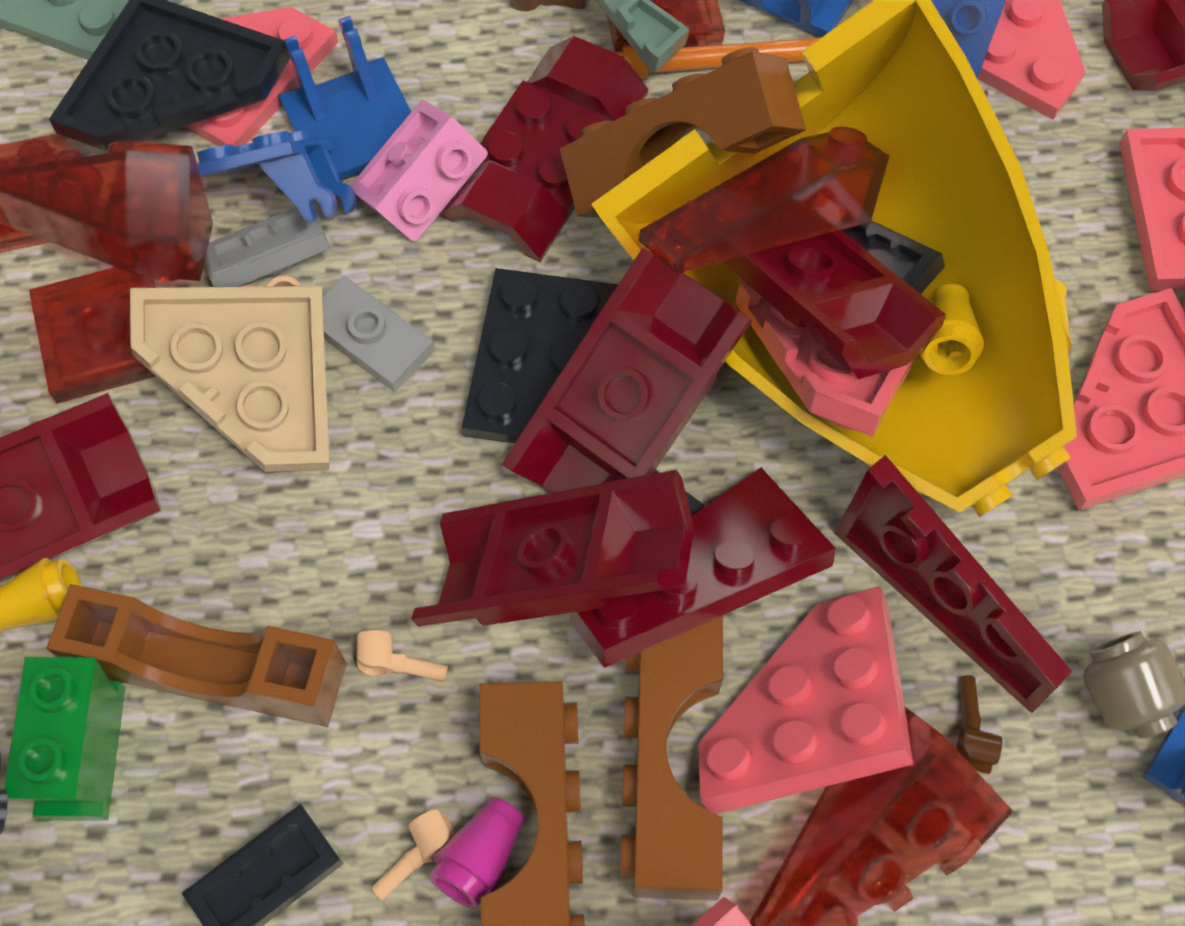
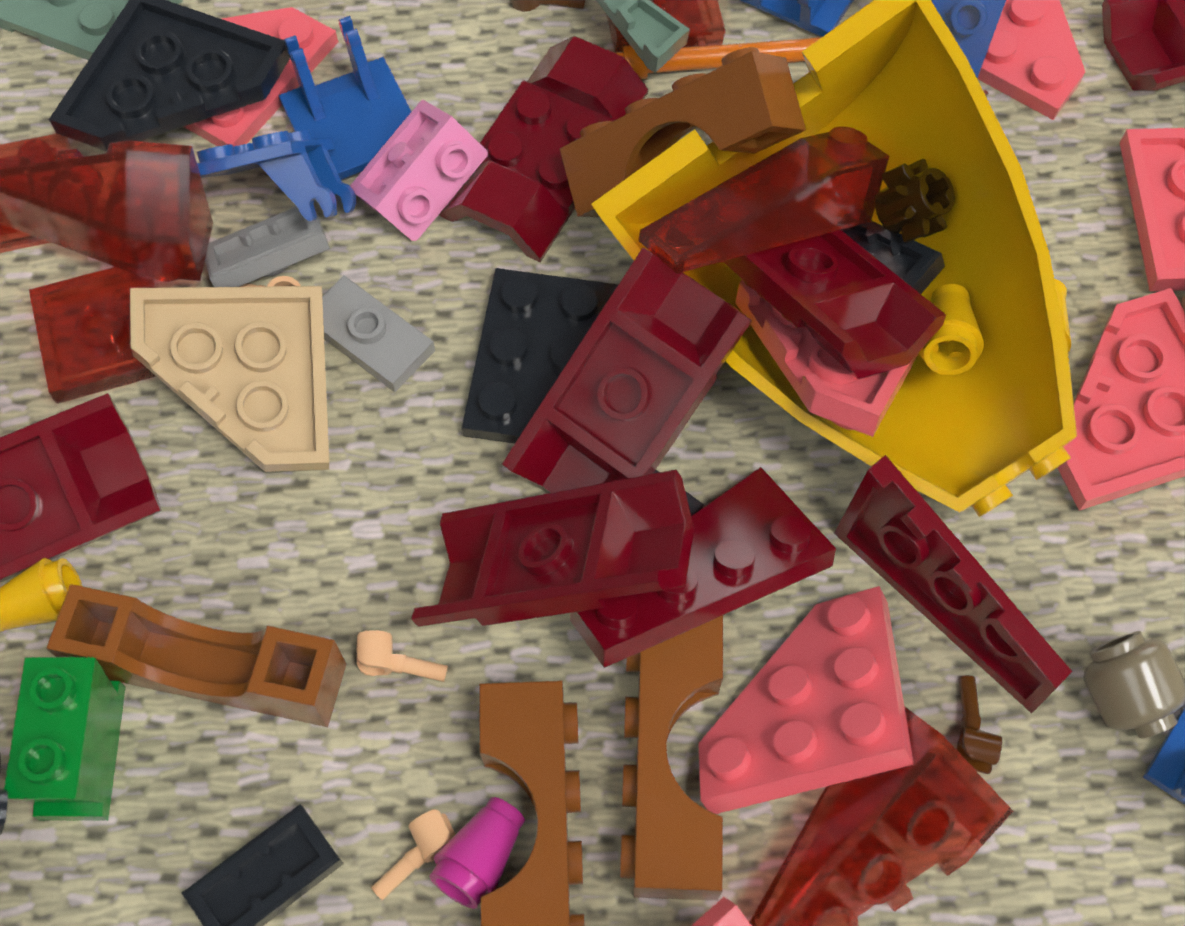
(914, 200): none -> dark brown gear

